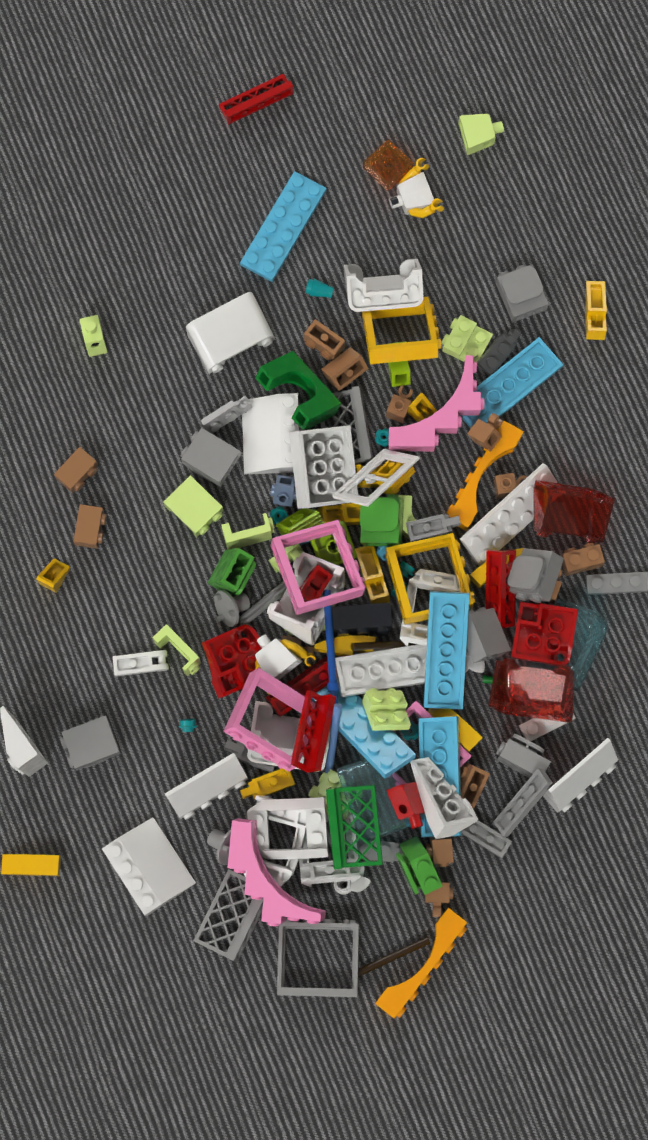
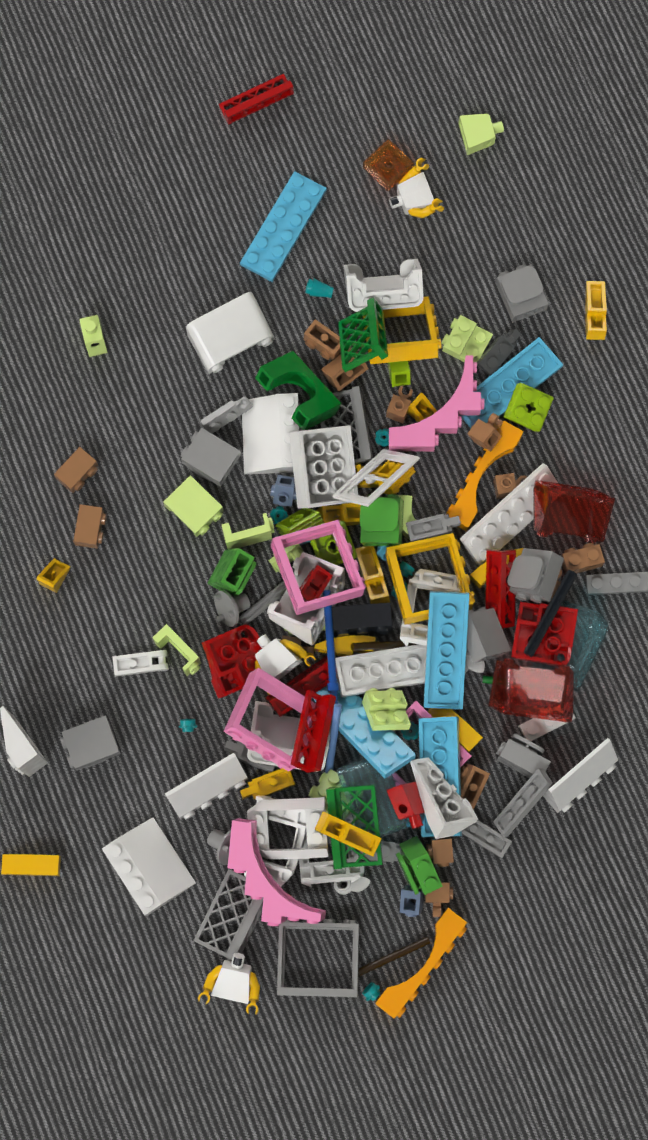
(233, 982): none -> torso
(347, 833): none -> yellow slope
(371, 992): none -> teal plate
(375, 331): none -> green fence
(406, 906): none -> sand blue brick
(517, 407): none -> lime brick
(550, 613): none -> black axle

